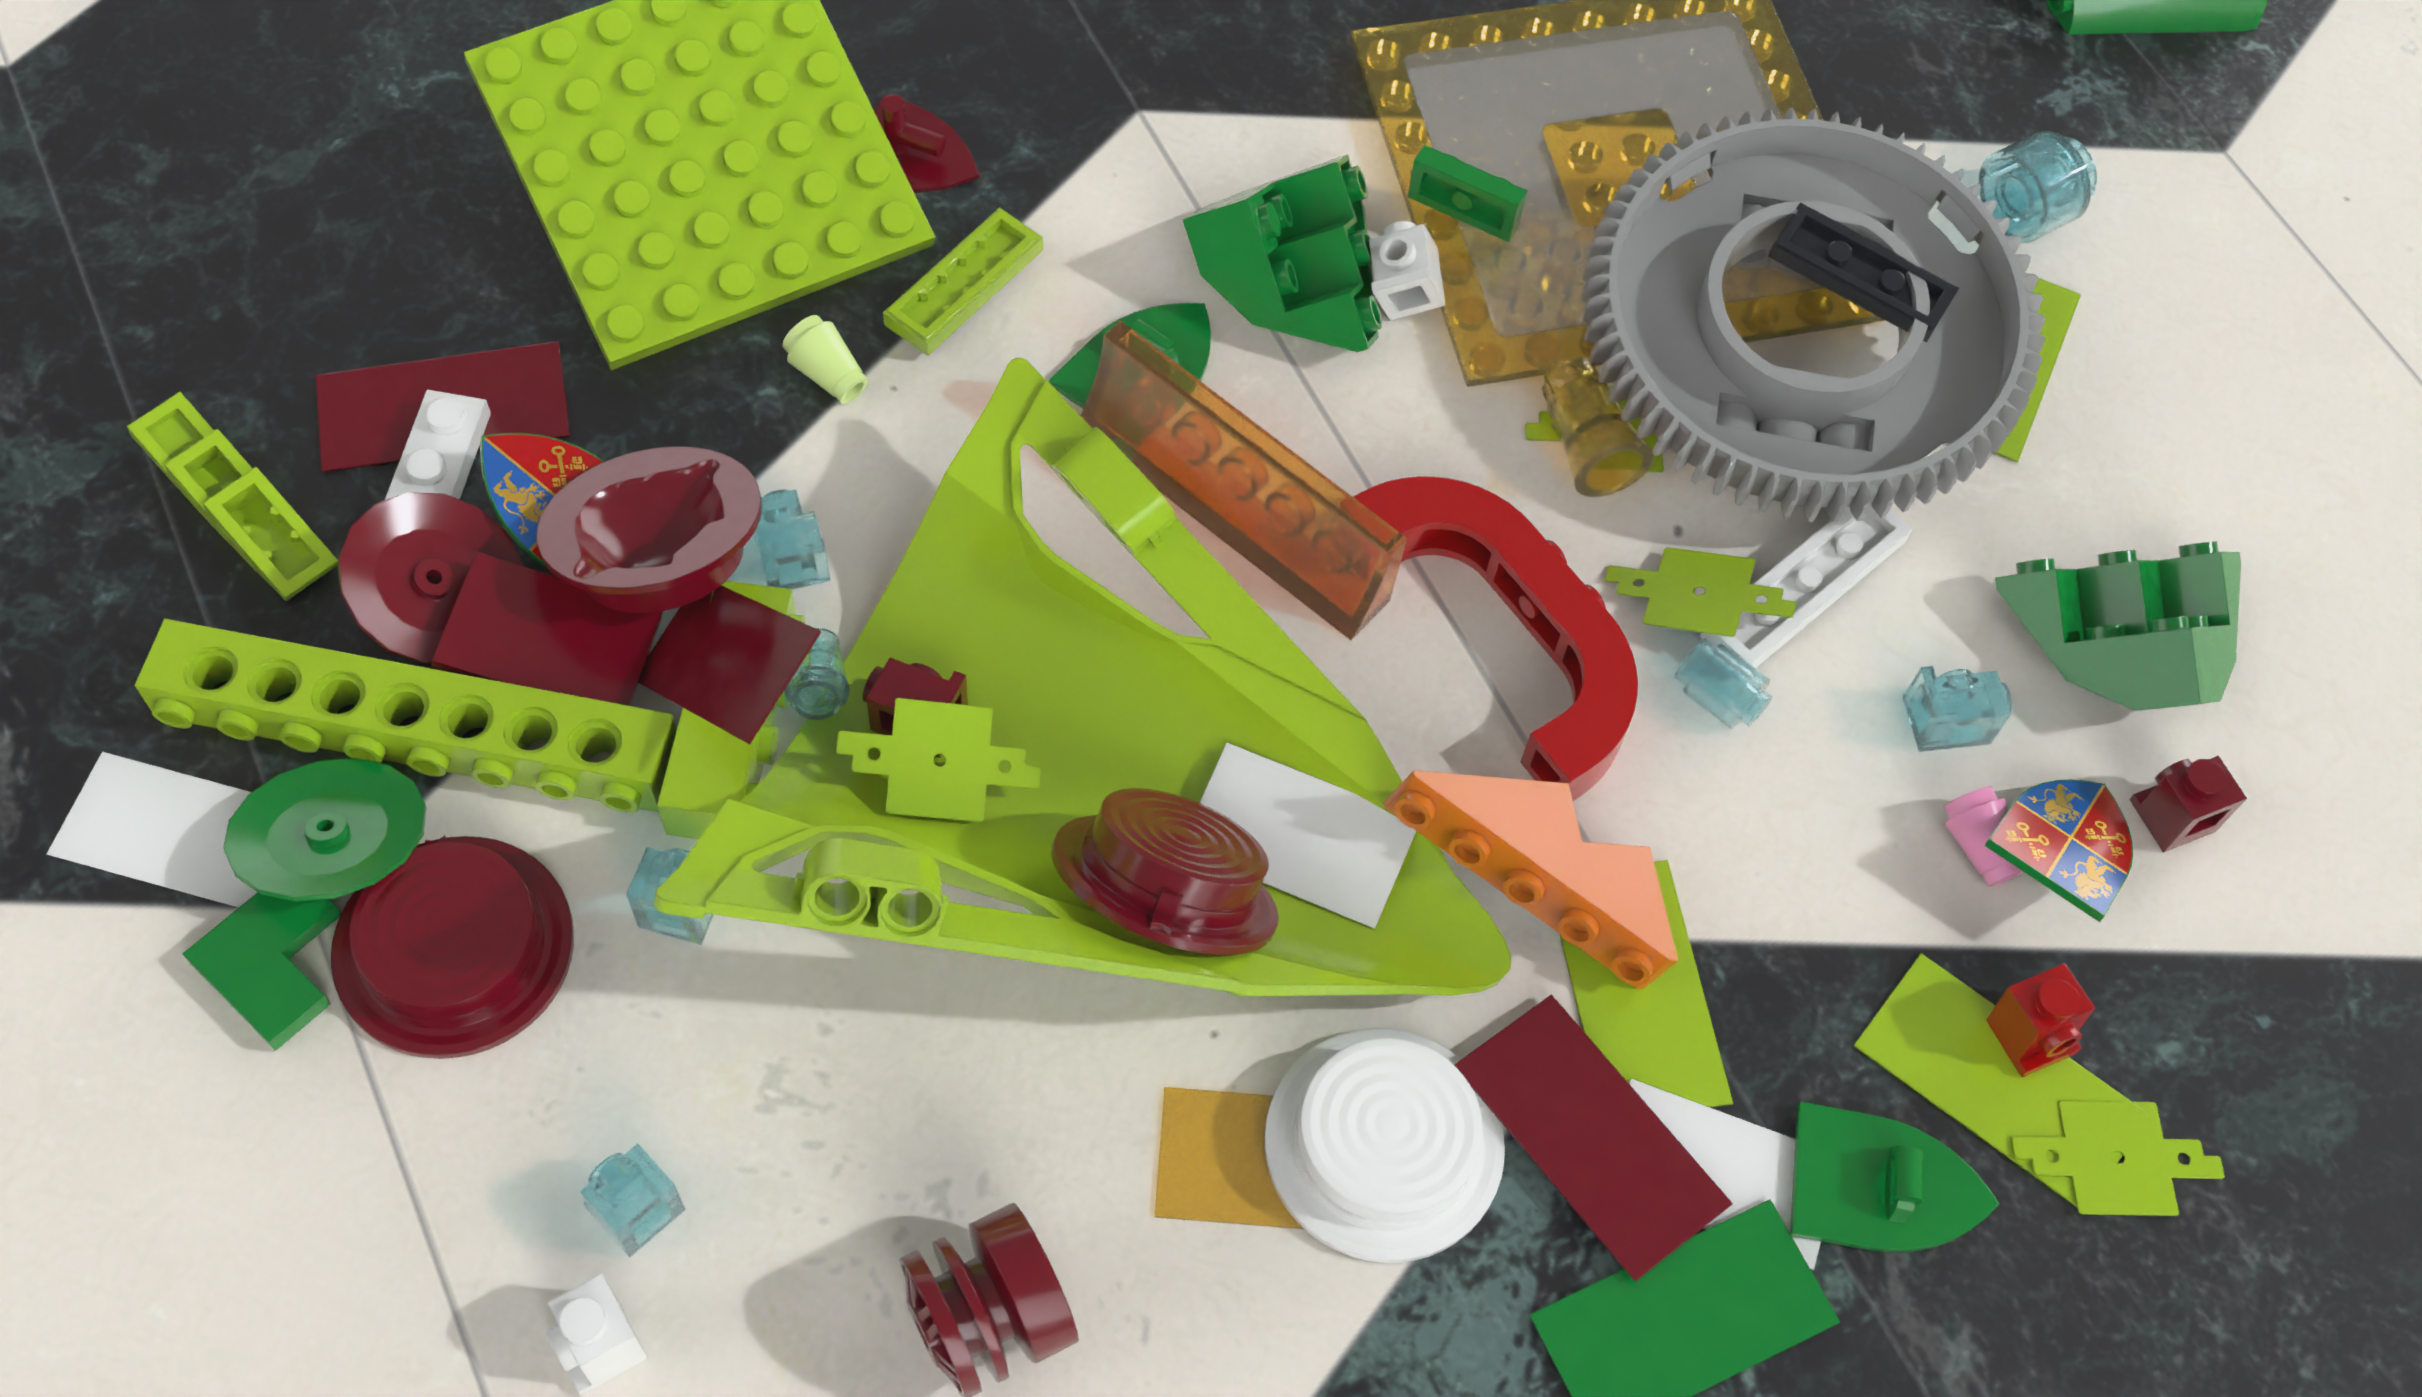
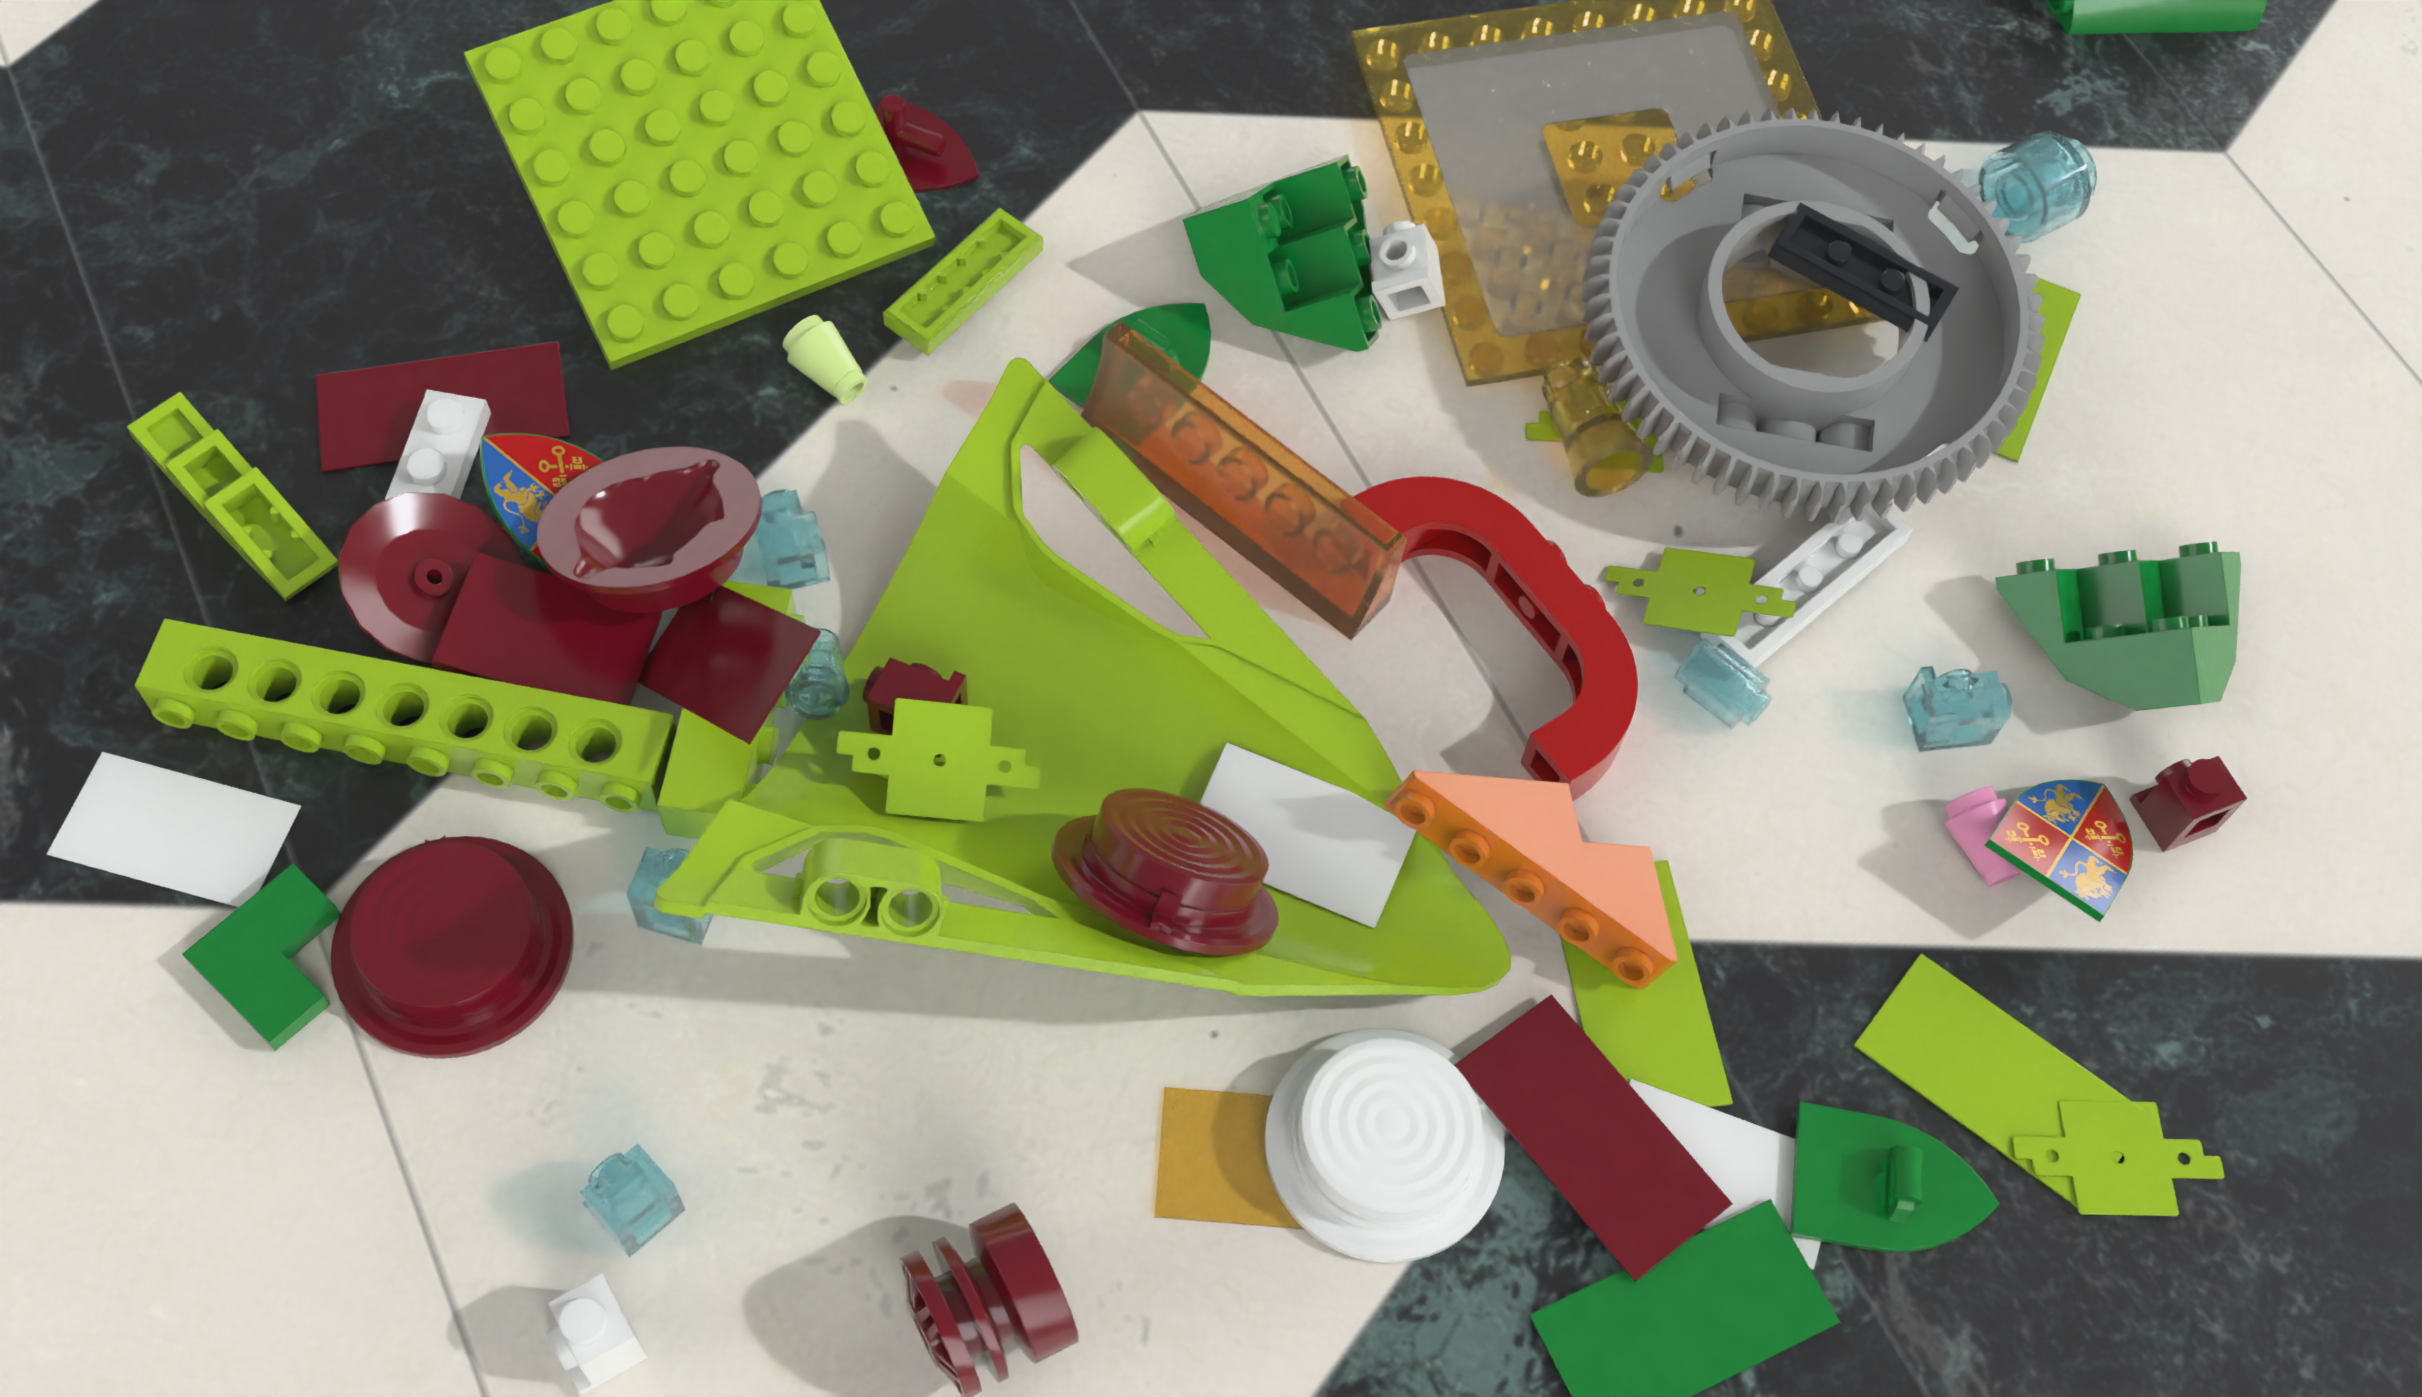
(325, 829): green piece -> none
(1466, 193): green plate -> none
(2041, 1019): red brick -> none

